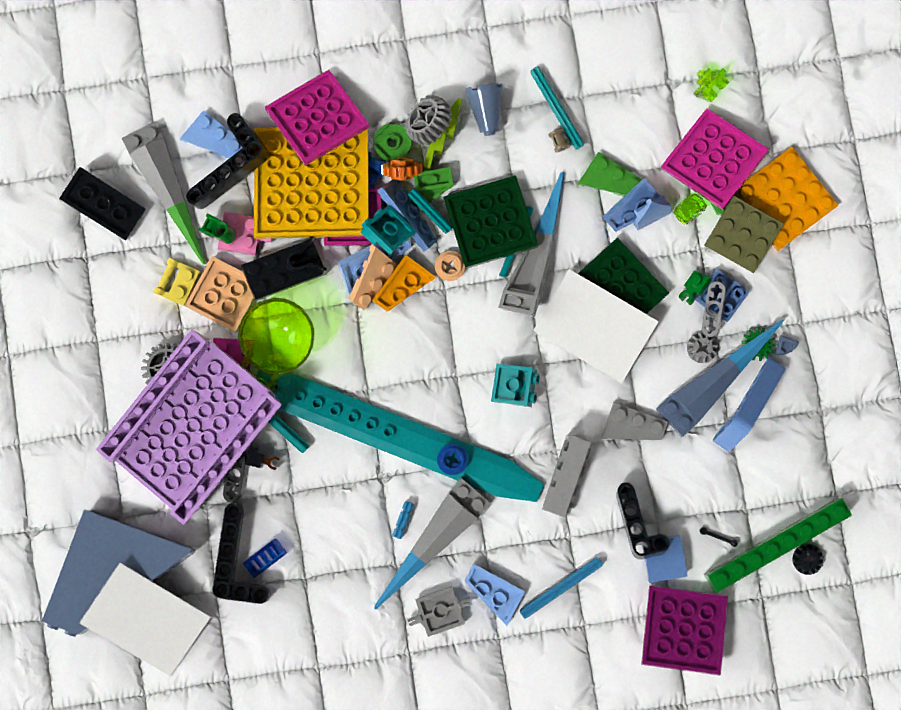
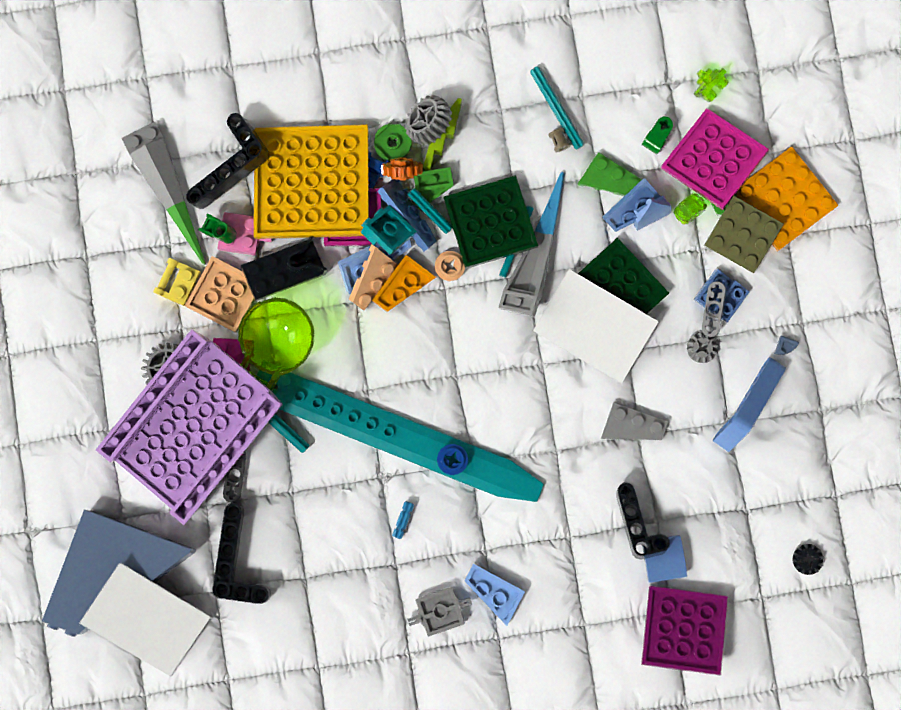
(102, 203): black plate -> none
(212, 136): light blue wing -> none
(257, 459): black piece -> none
(277, 547): clear blue slope -> none
(317, 117): dark pink plate -> none
(455, 514): light grey plate -> none
(486, 106): sand blue cone -> none
(515, 385): teal plate -> none
(561, 587): dark azure axle -> none
(565, 476): light grey wedge -> none
(657, 137): none -> green piece
(694, 285): green plate -> none
(695, 399): sand blue plate -> none
(703, 531): black hinge -> none
(763, 351): green gear -> none
(777, 545): green brick -> none

